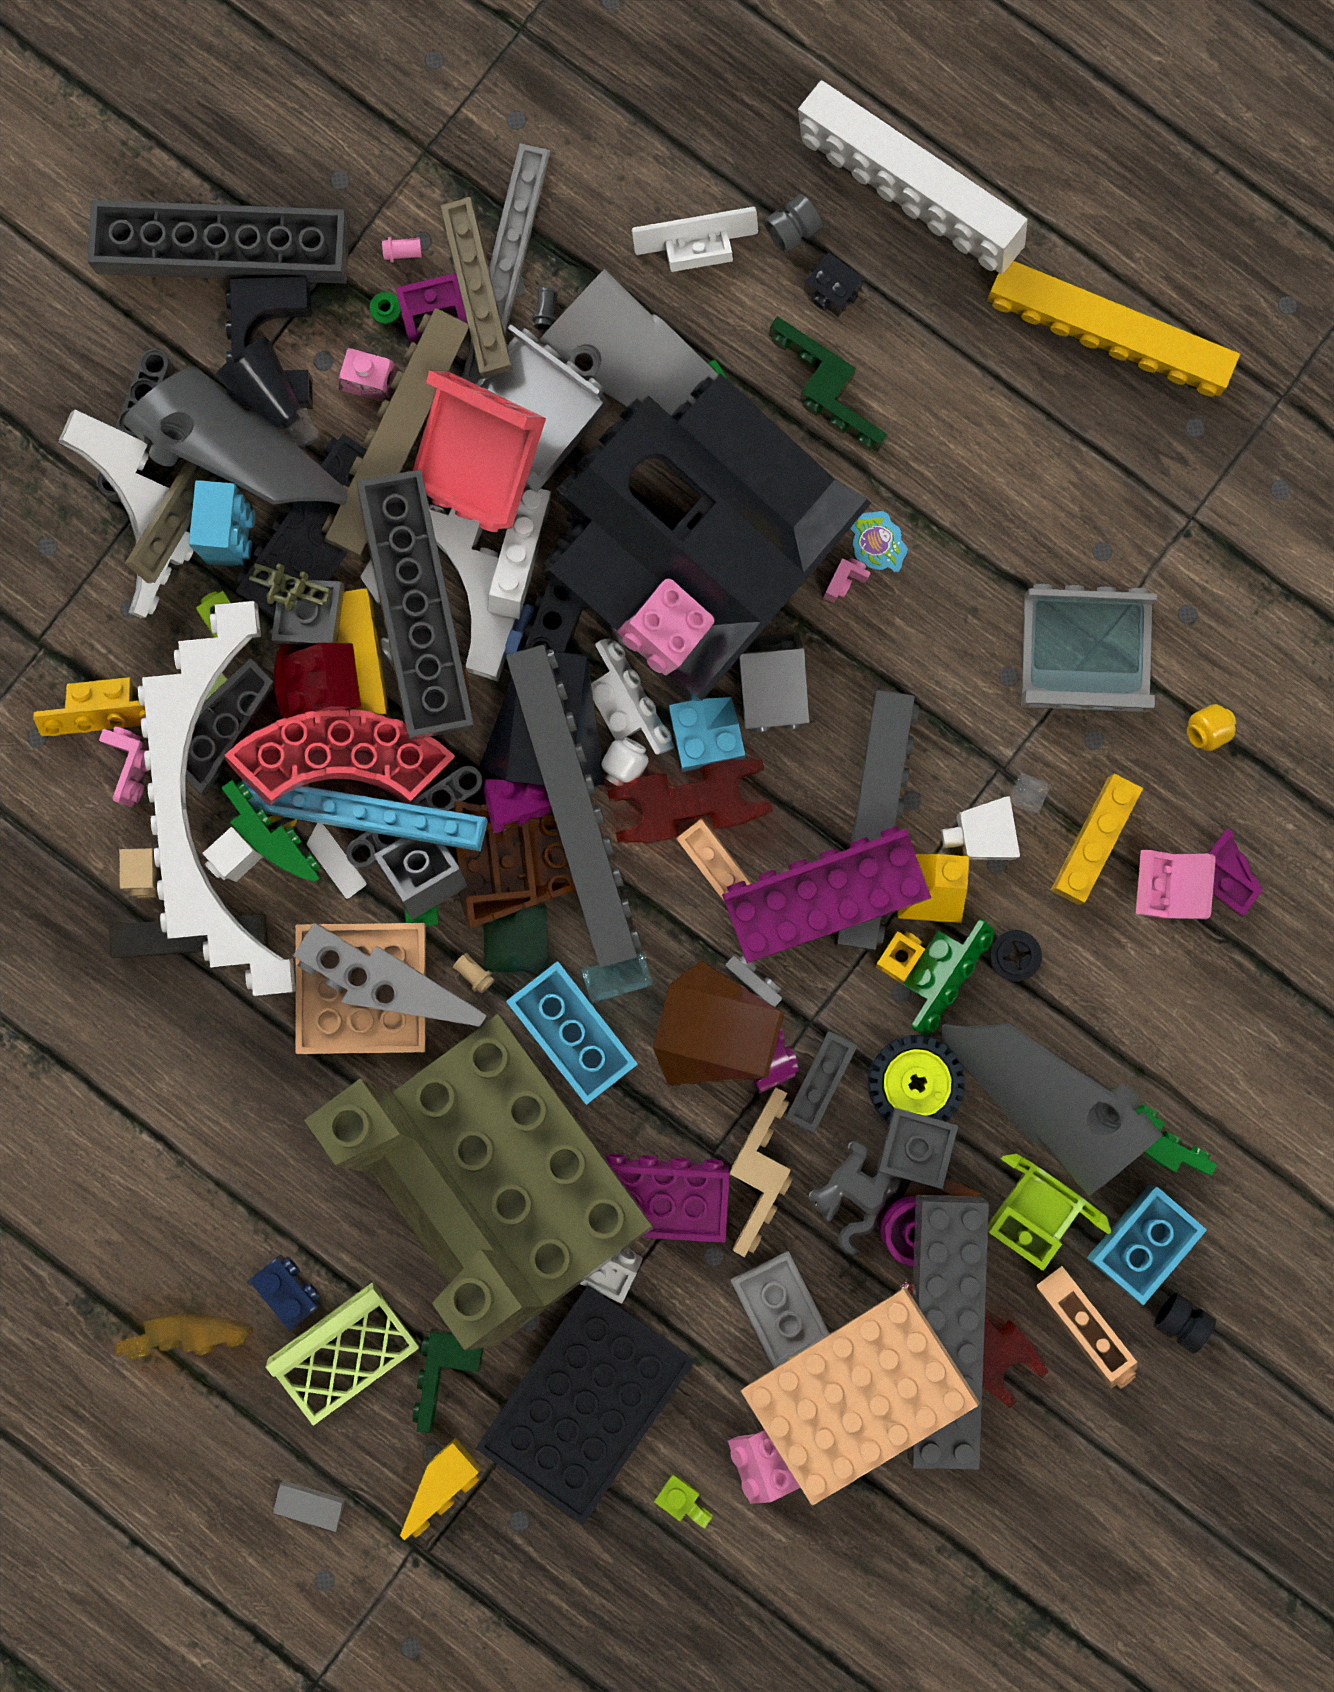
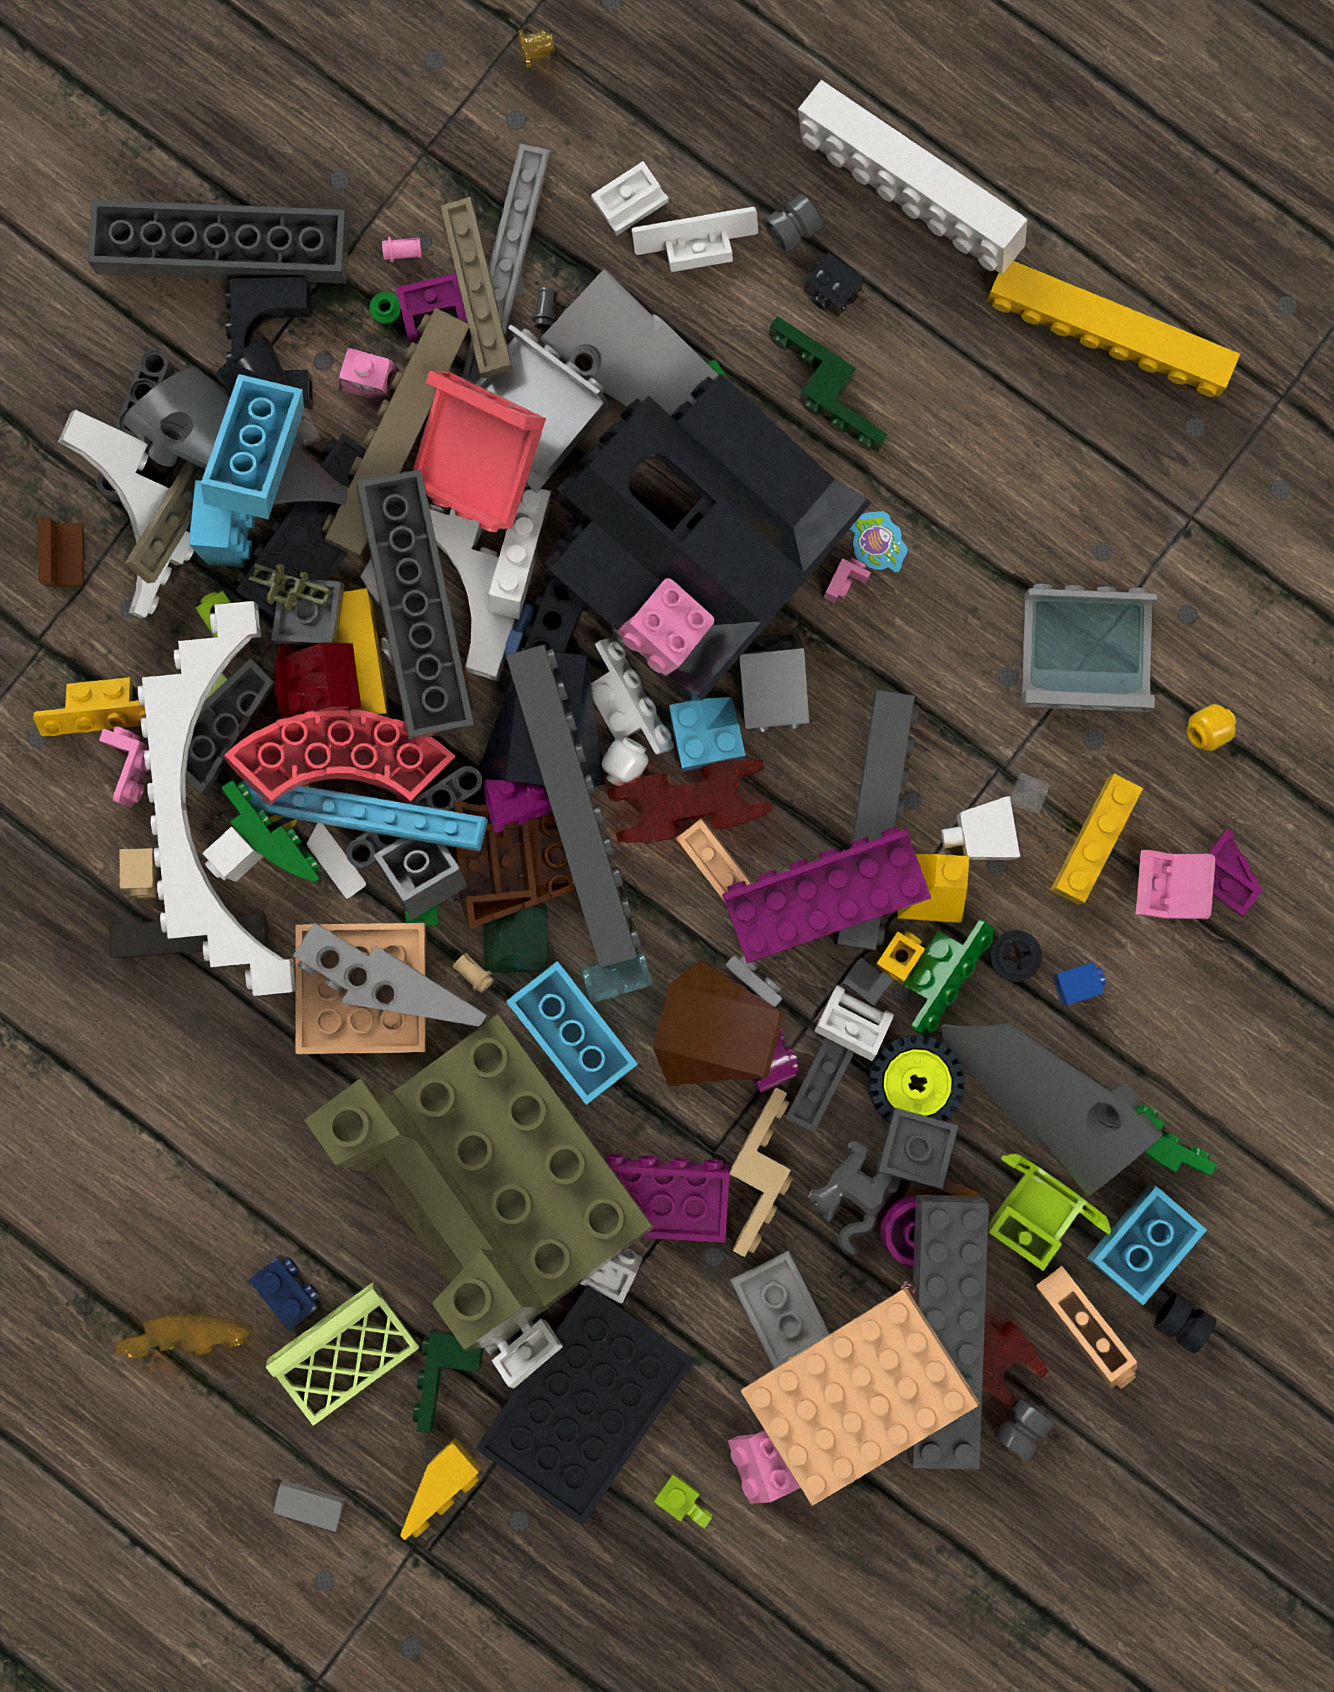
(60, 553): none -> reddish brown panel
(252, 446): none -> medium azure brick
(526, 1352): none -> white plate
(536, 45): none -> clear yellow brick
(629, 198): none -> white plate
(850, 1029): none -> white plate
(867, 981): none -> dark grey panel
(1024, 1429): none -> dark grey wheel
(1079, 983): none -> blue brick

